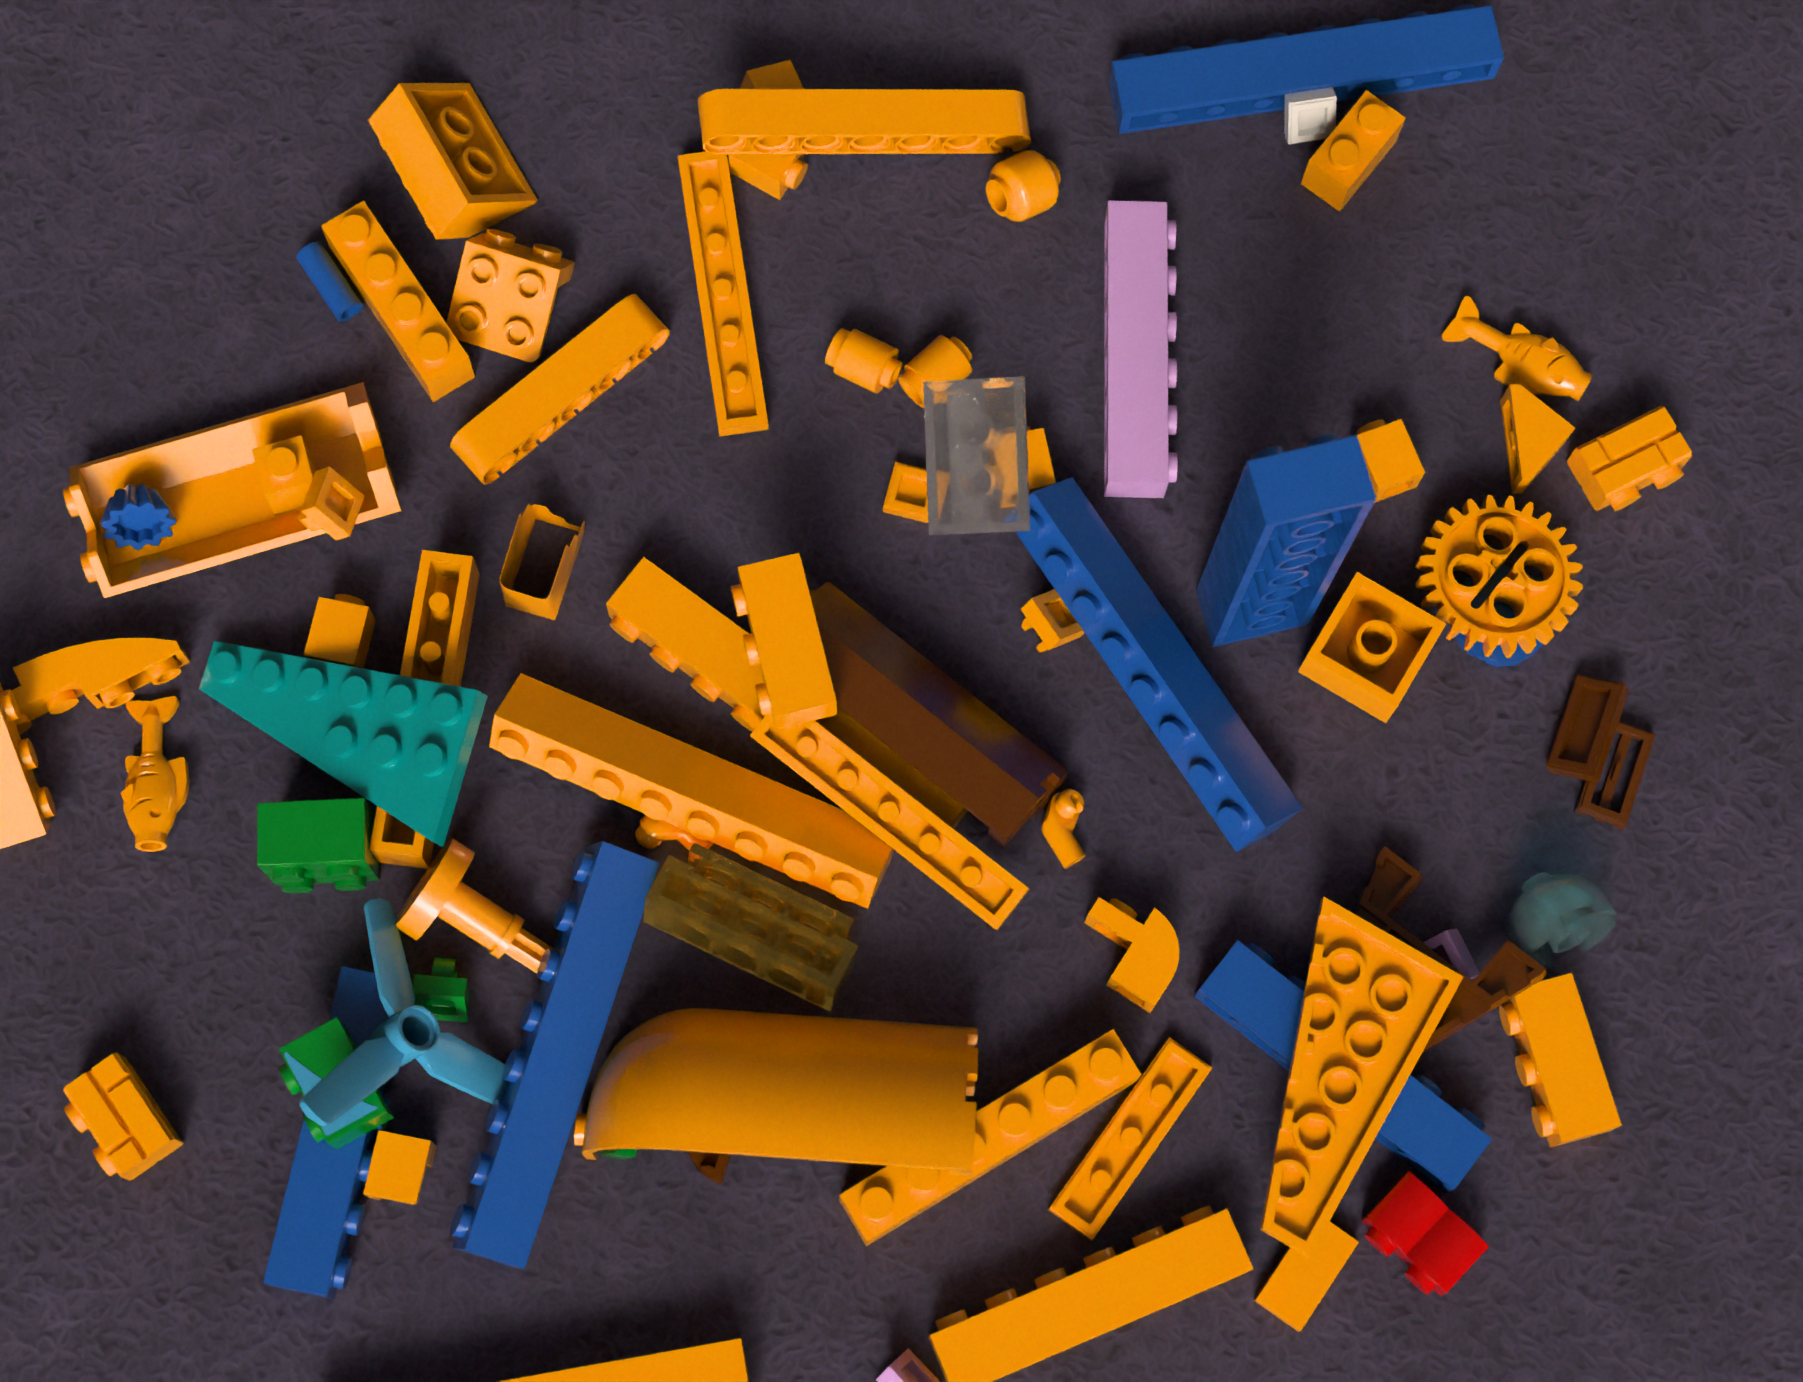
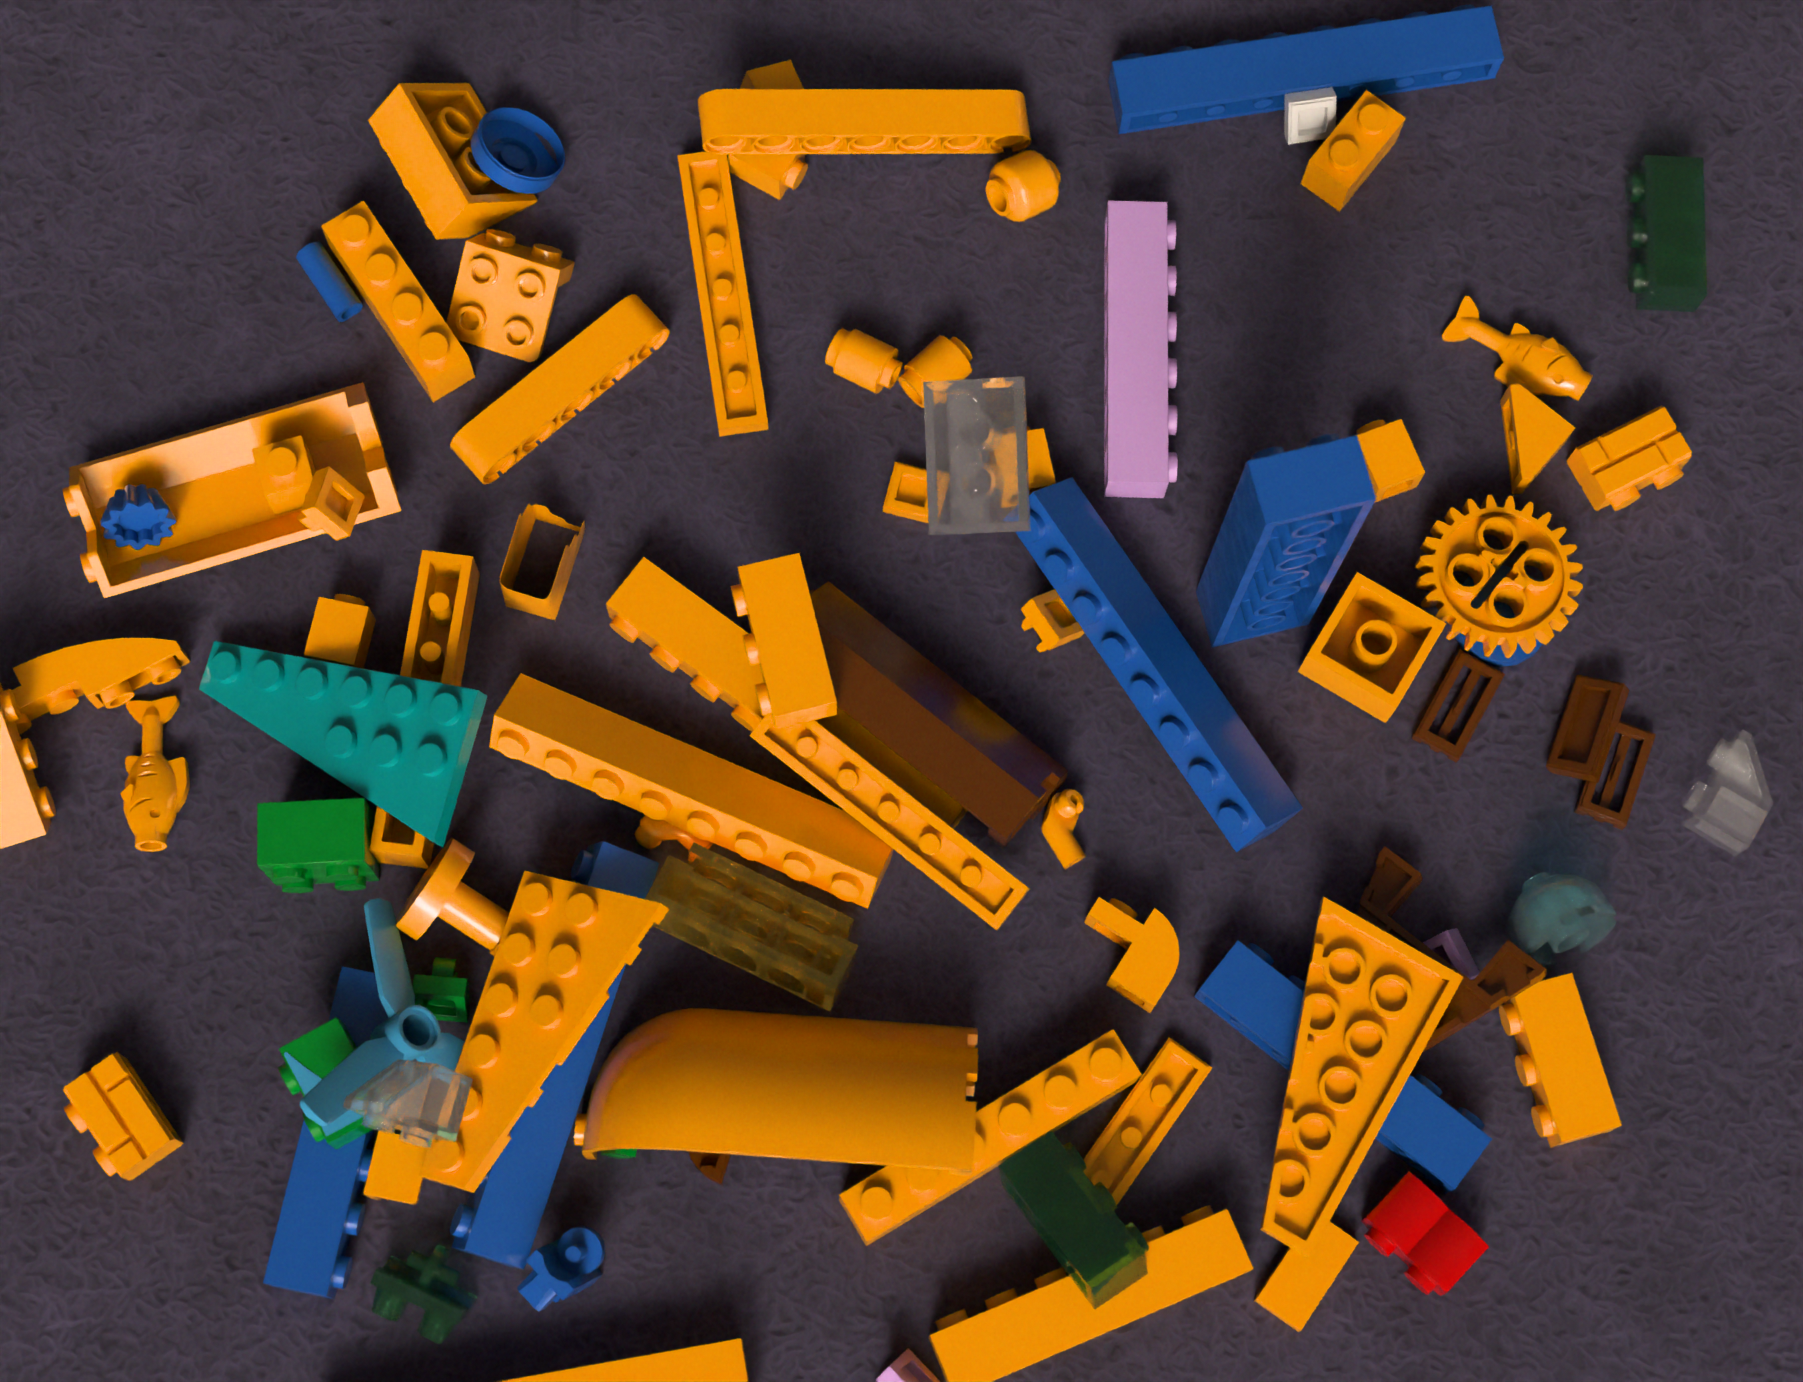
(414, 1098): none -> clear slope
(426, 1284): none -> clear green hips
(513, 154): none -> blue piece
(537, 1002): none -> light orange wing
(563, 1267): none -> blue hips
(1075, 1218): none -> clear green brick
(1438, 742): none -> reddish brown tile
(1667, 233): none -> clear green brick
(1733, 798): none -> clear slope

